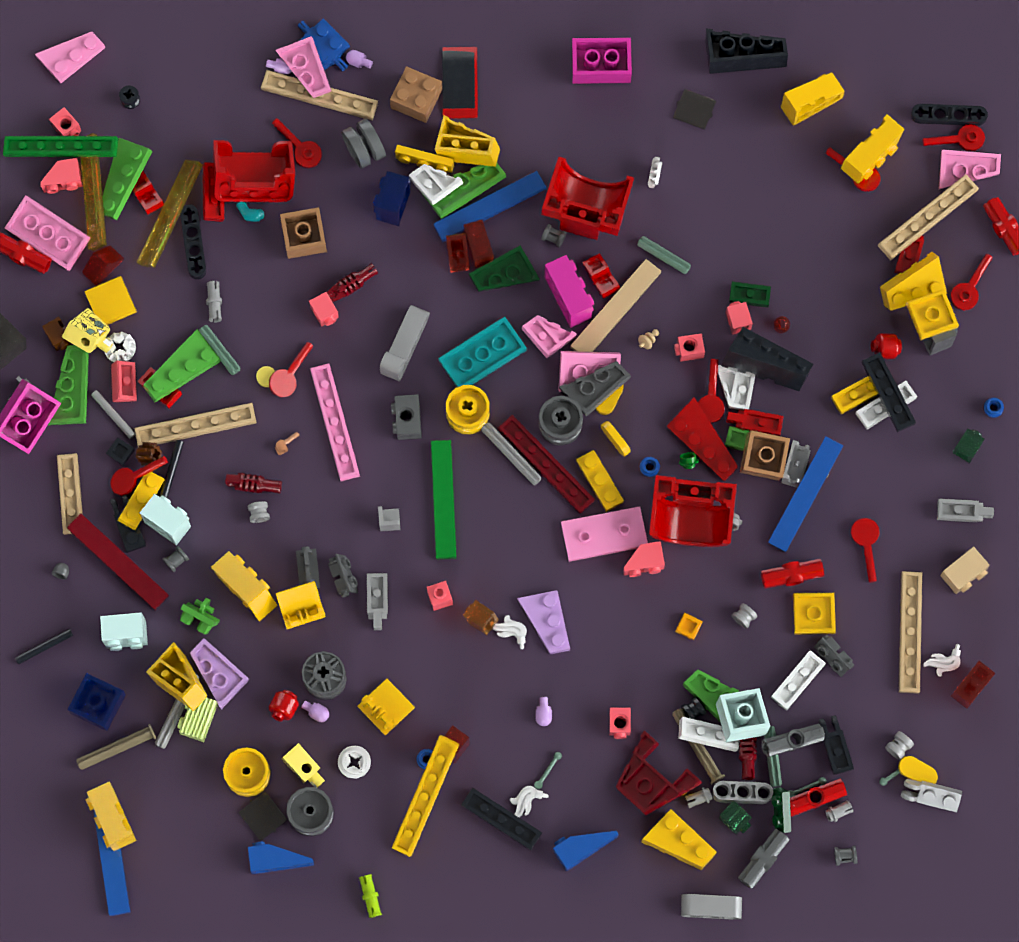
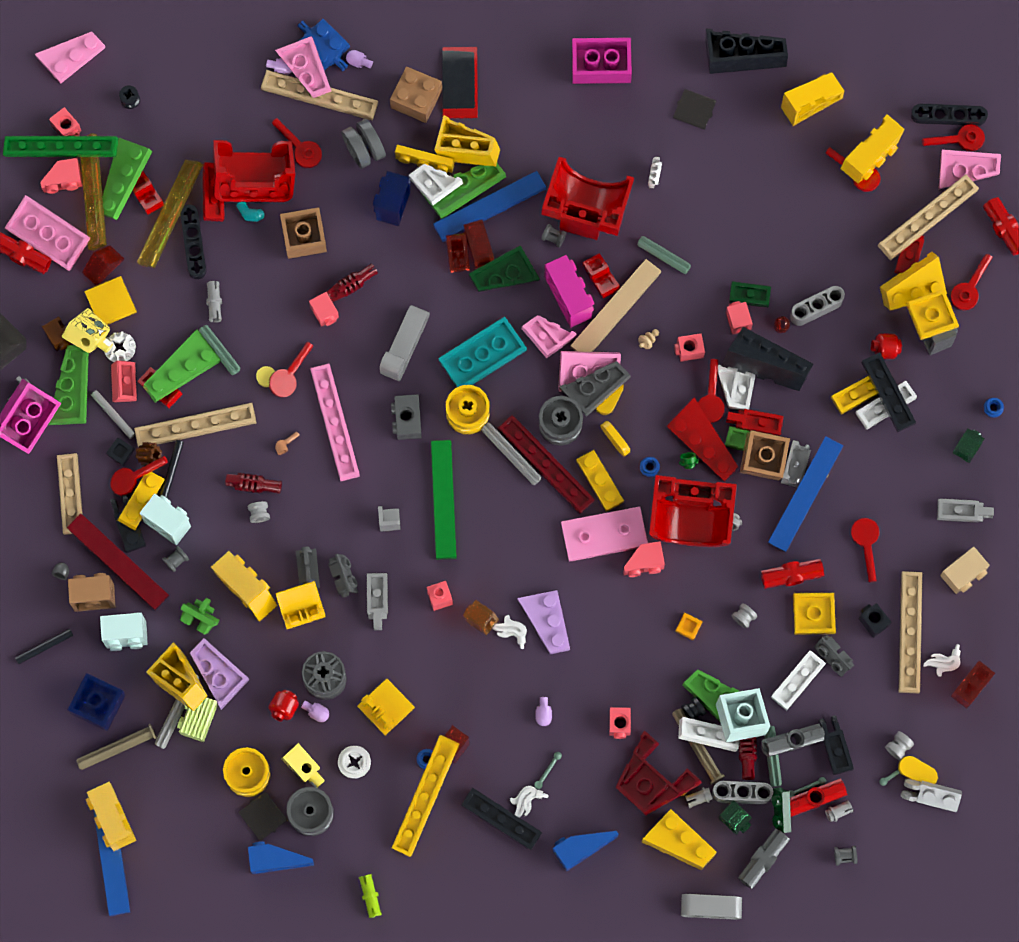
(91, 592): none -> medium nougat brick
(822, 298): none -> light grey beam
(874, 628): none -> black brick

